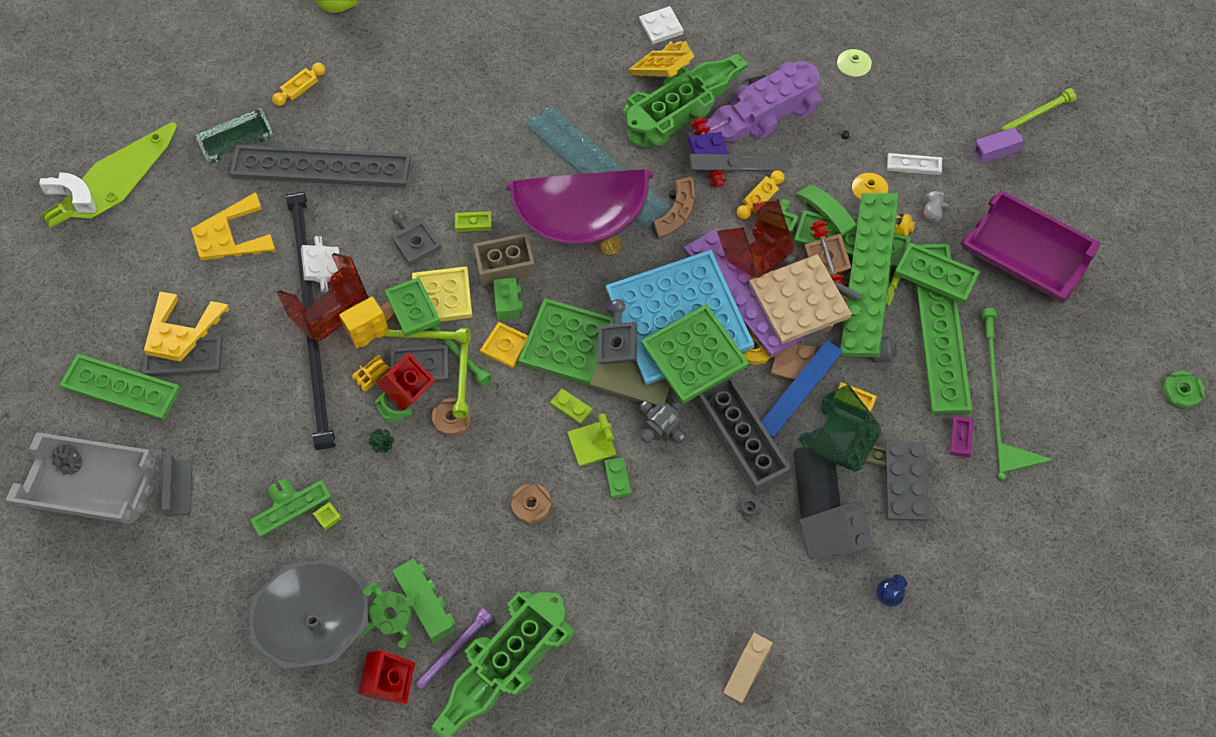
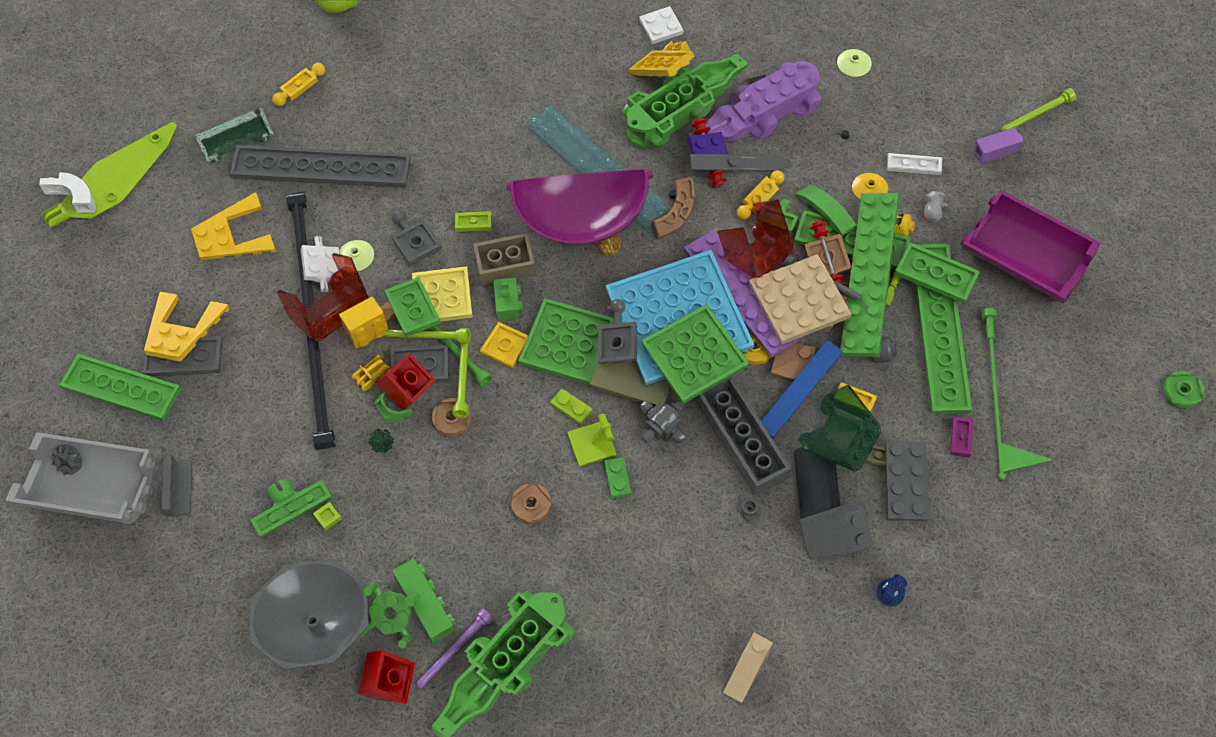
(363, 257): none -> yellowish green dish

